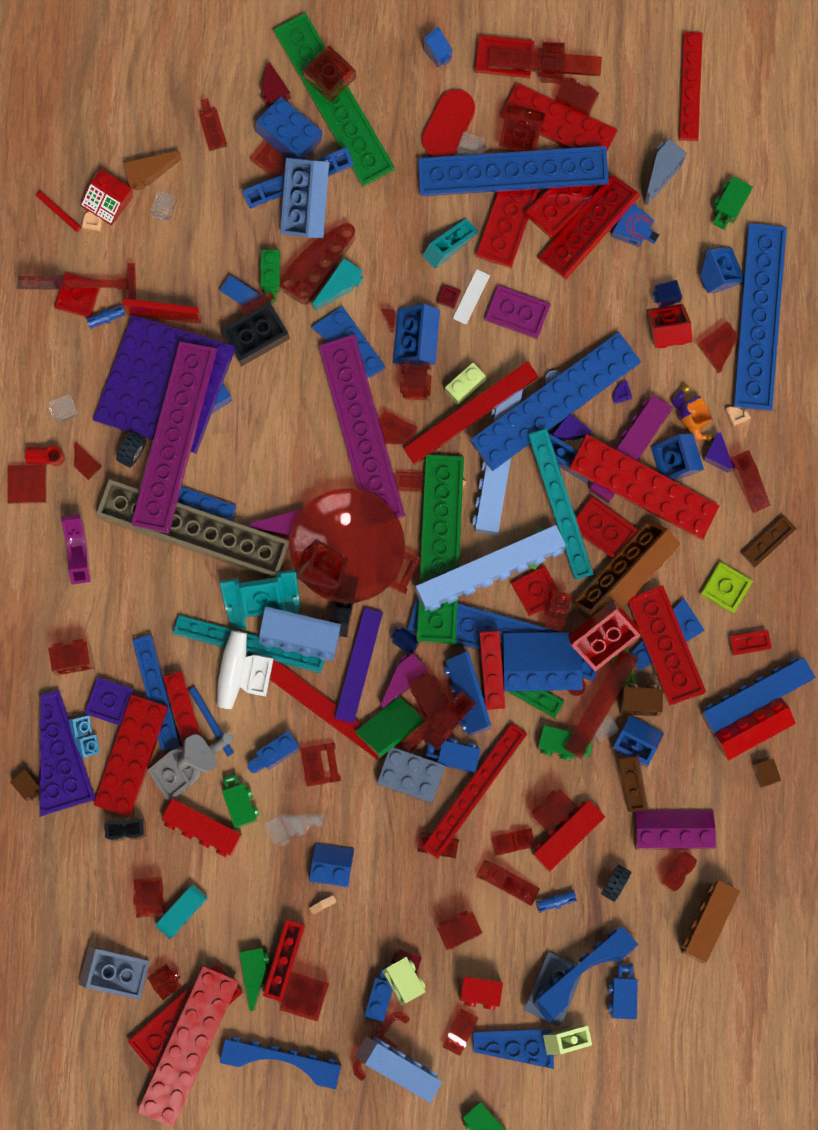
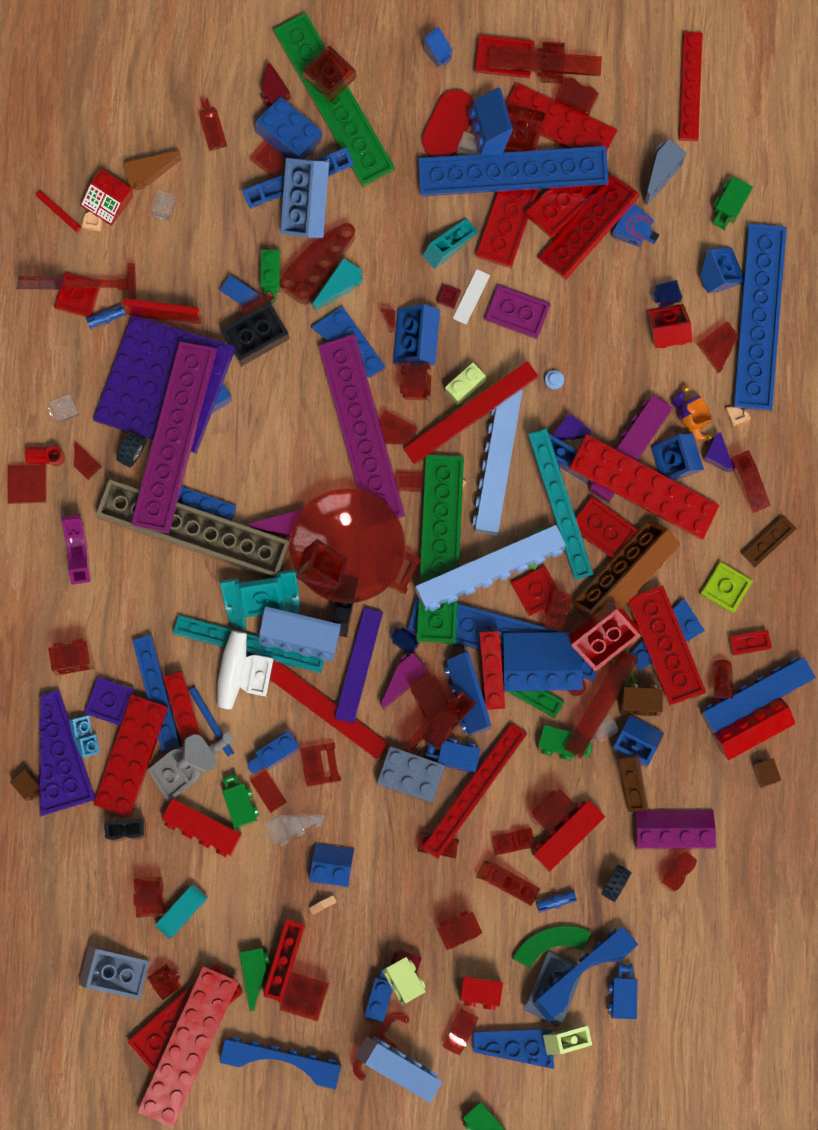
(268, 791): none -> clear red tile
(390, 726): green tile -> none
(490, 123): none -> blue slope
(550, 939): none -> green tile
(555, 401): blue plate -> none
(622, 393): dark purple tile -> none
(710, 921): dark orange brick -> none
(722, 679): none -> clear red brick

